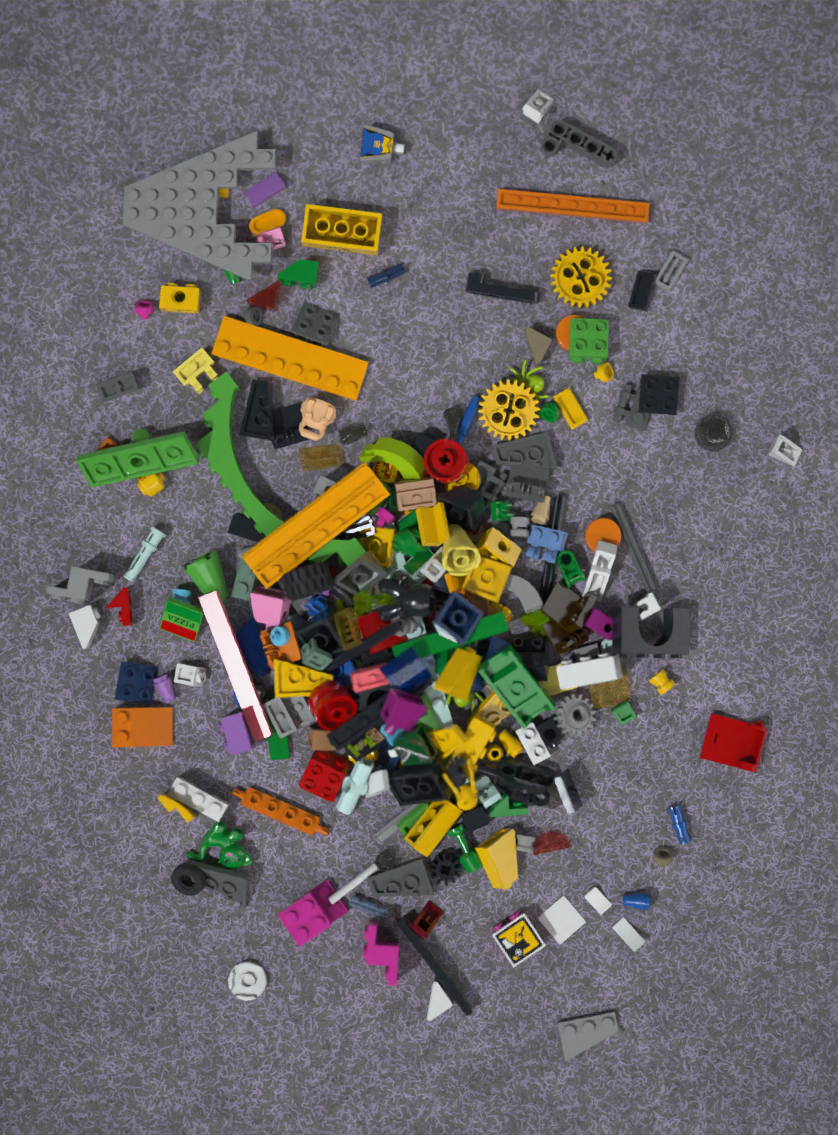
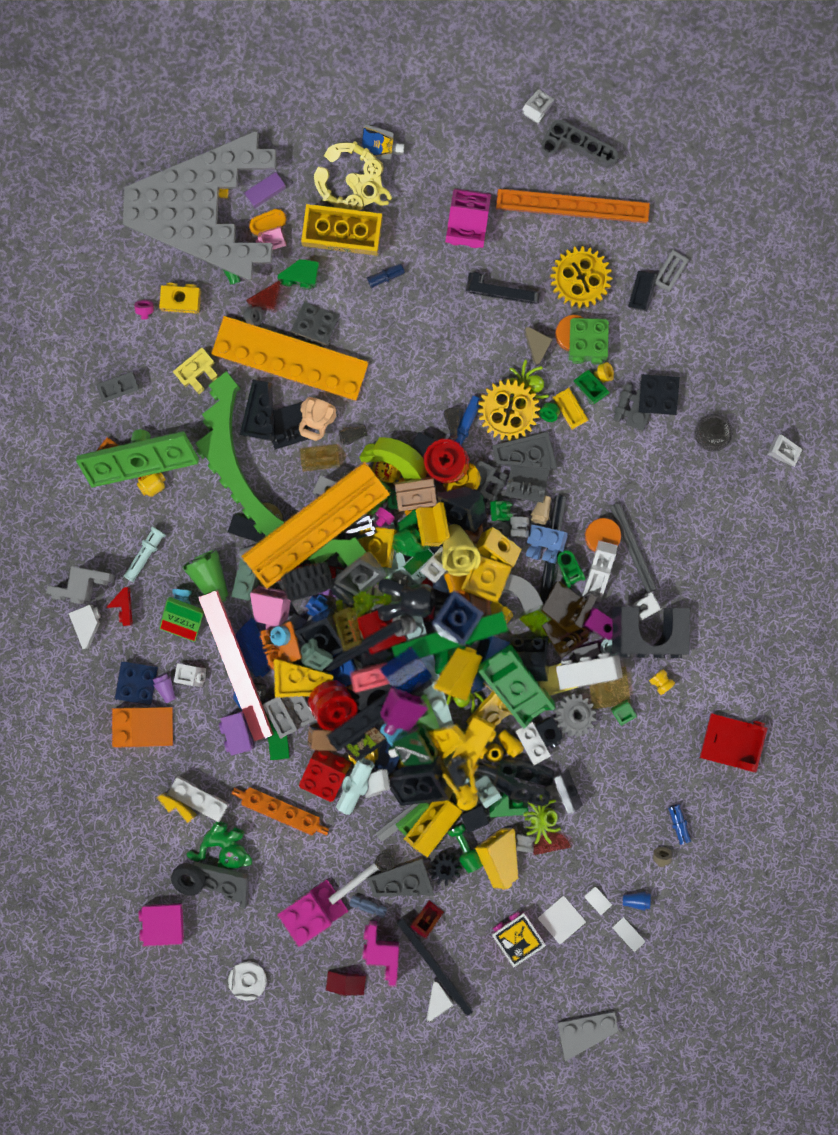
(162, 924): none -> dark pink piece
(345, 983): none -> dark red slope
(358, 182): none -> light yellow piece
(468, 218): none -> dark pink bracket
(542, 820): none -> lime animal
(591, 387): none -> green slope

